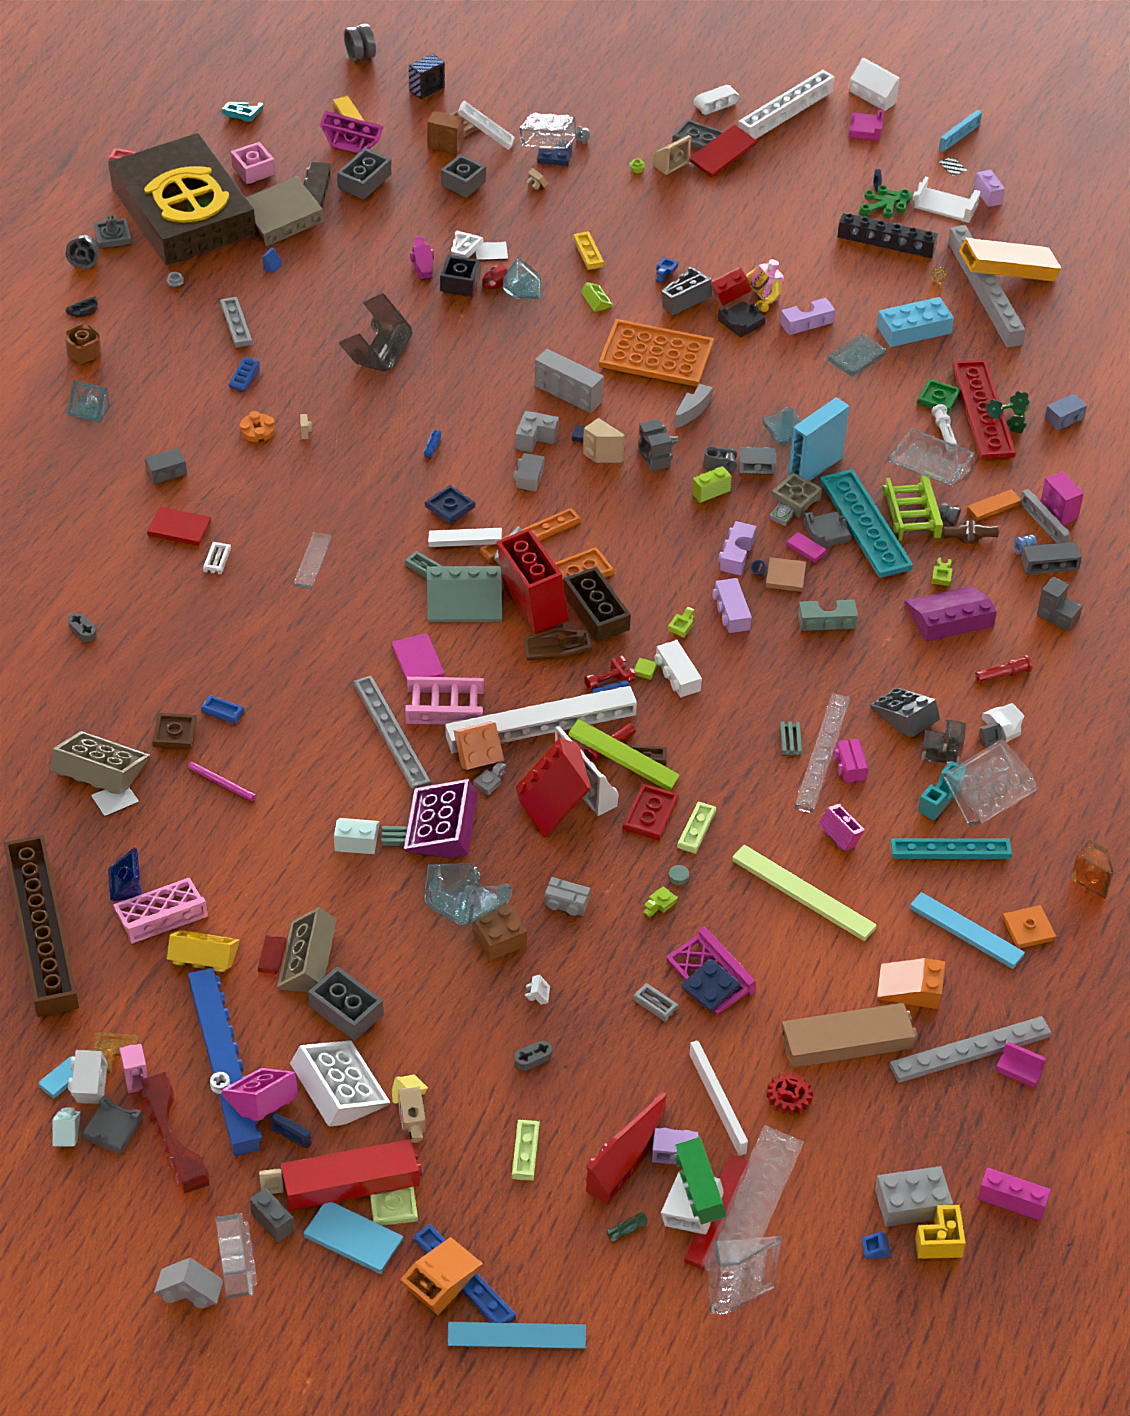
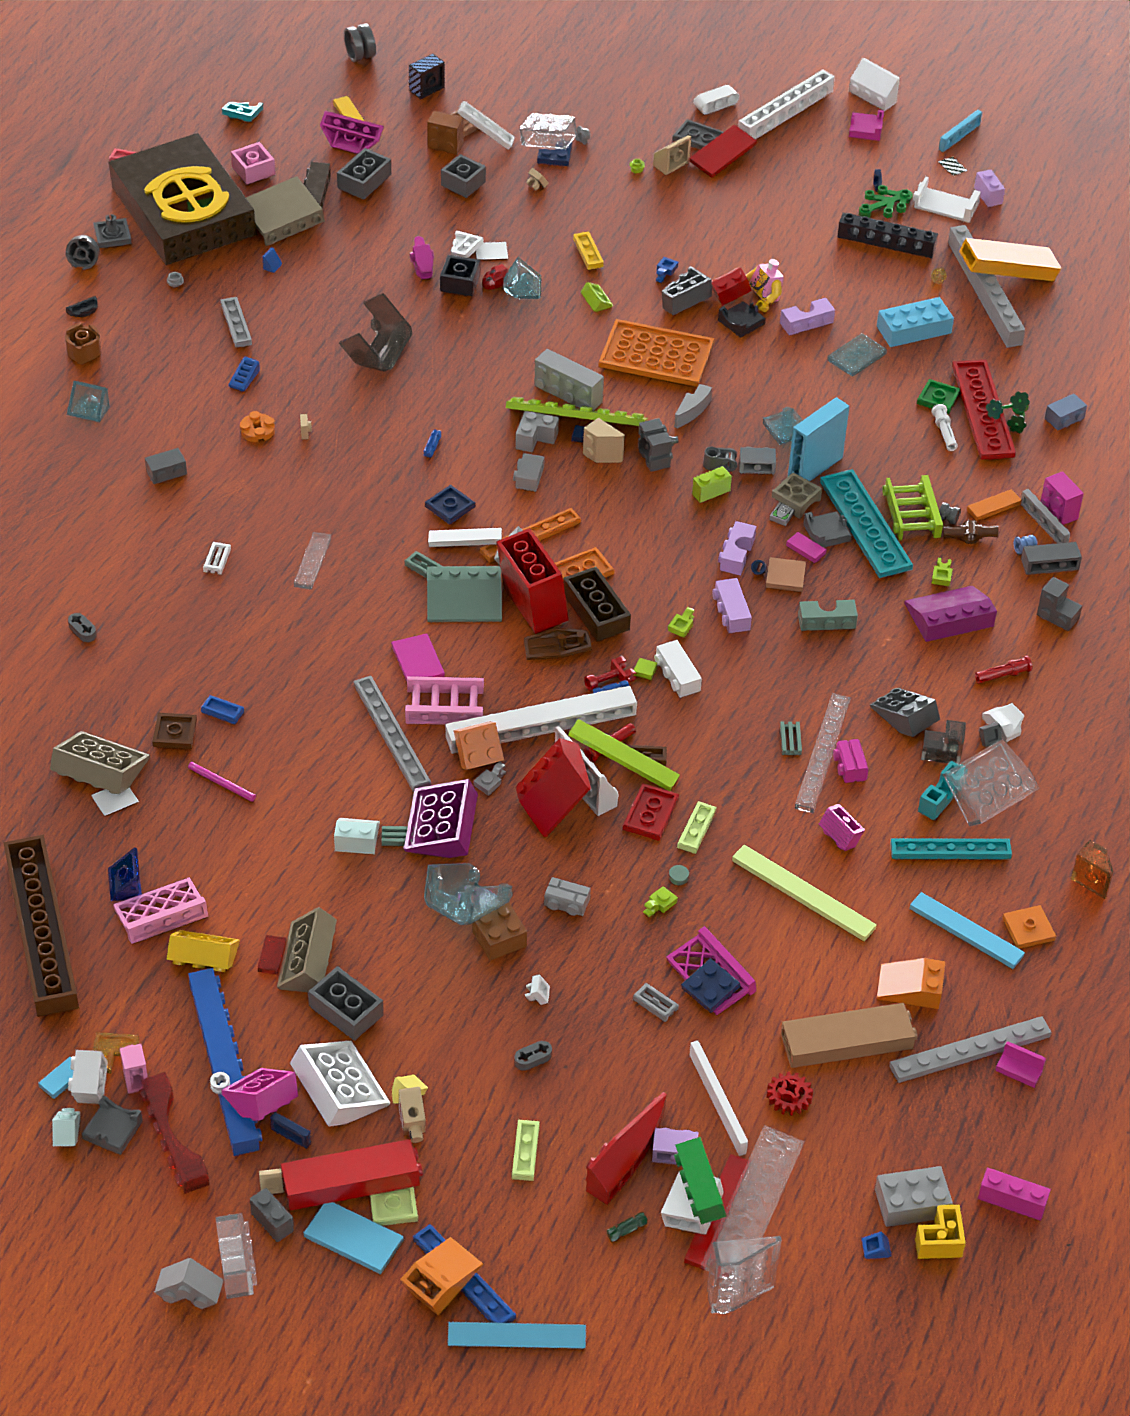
(179, 526): red tile -> none
(569, 410): none -> lime plate
(933, 457): clear slope -> none

